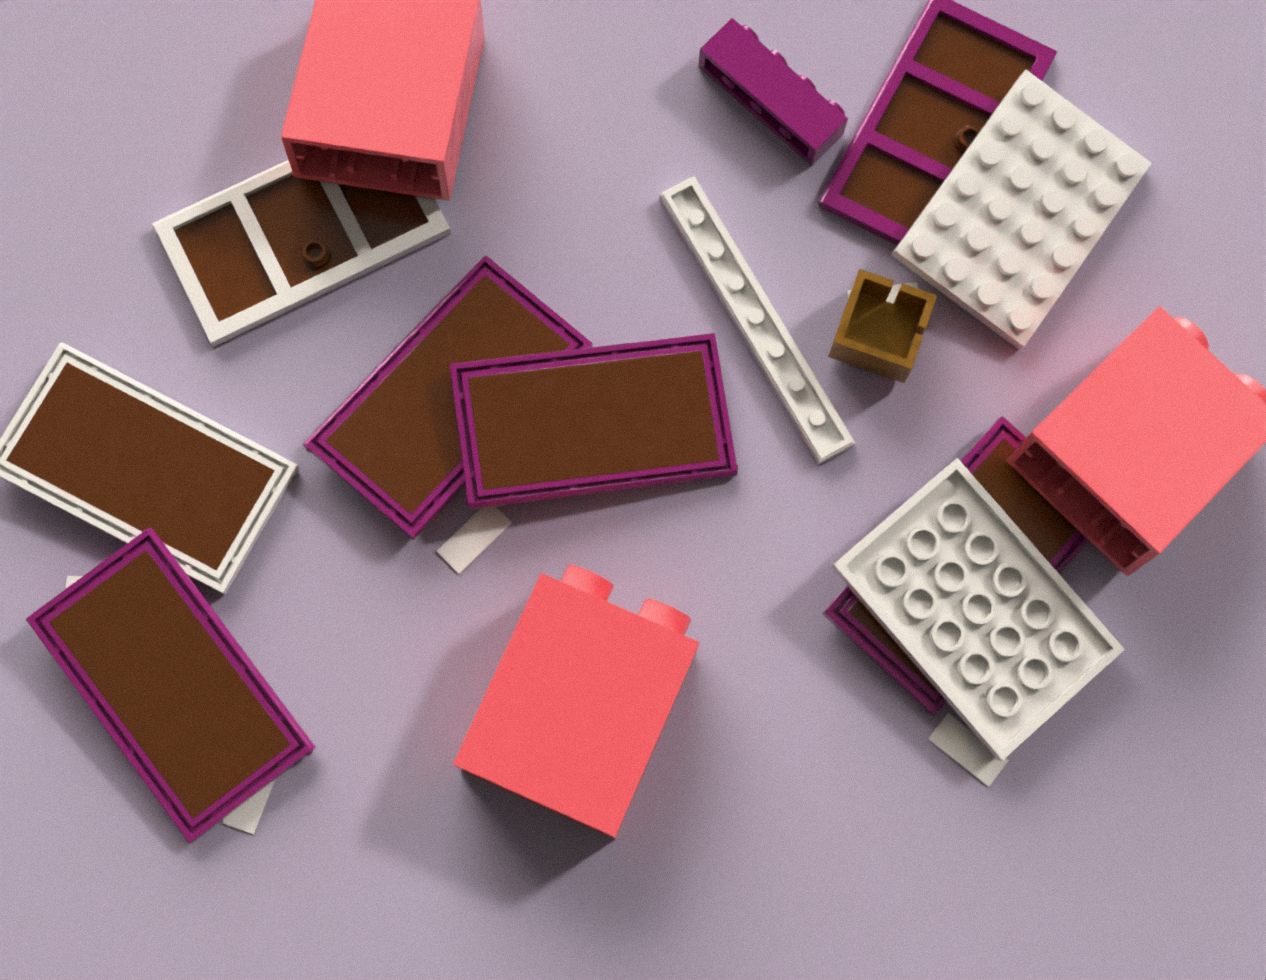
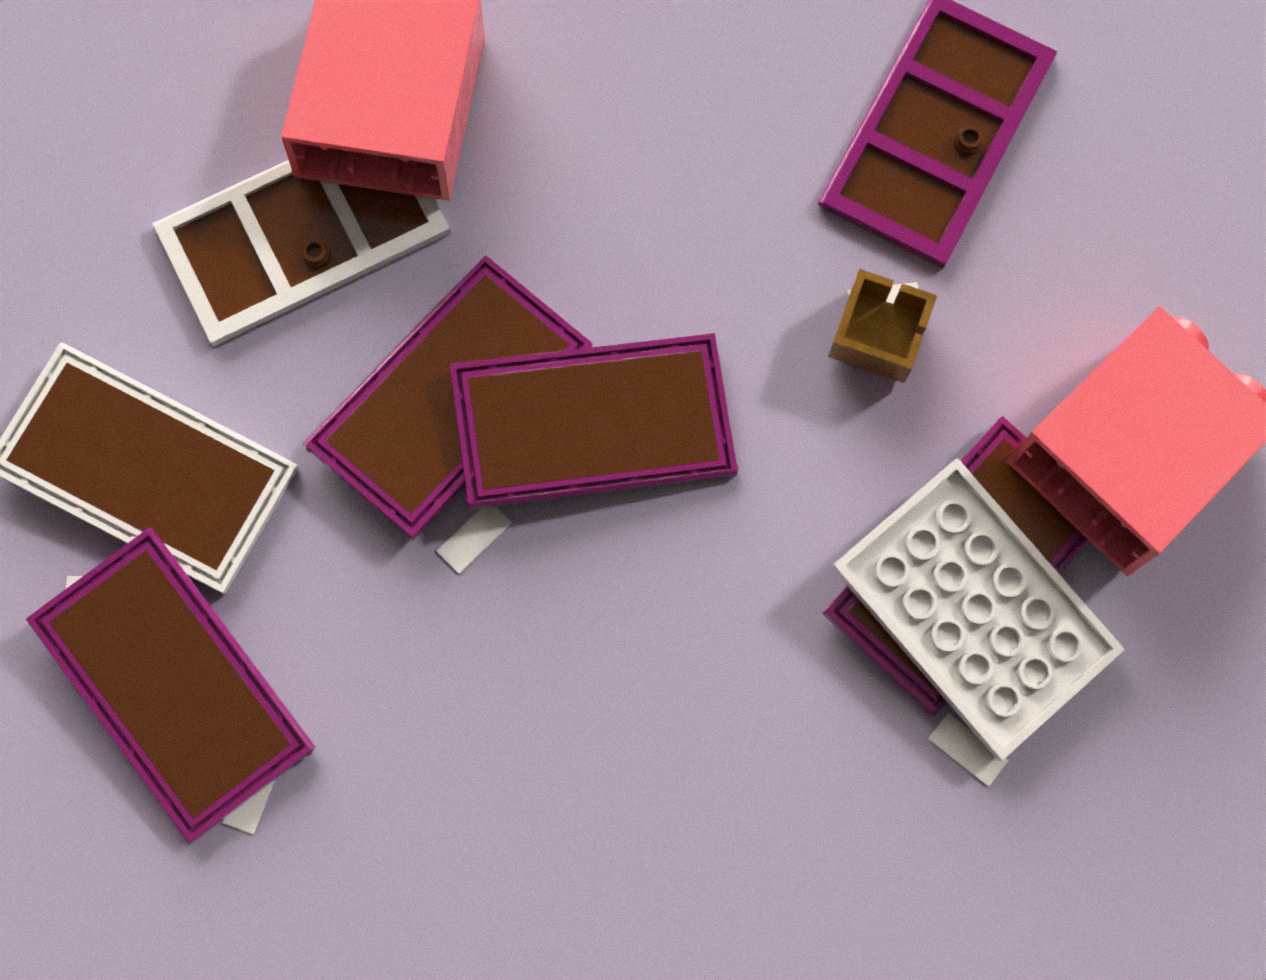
(579, 700): coral brick -> none
(757, 321): white tile -> none
(772, 91): magenta brick -> none
(1021, 210): white plate -> none

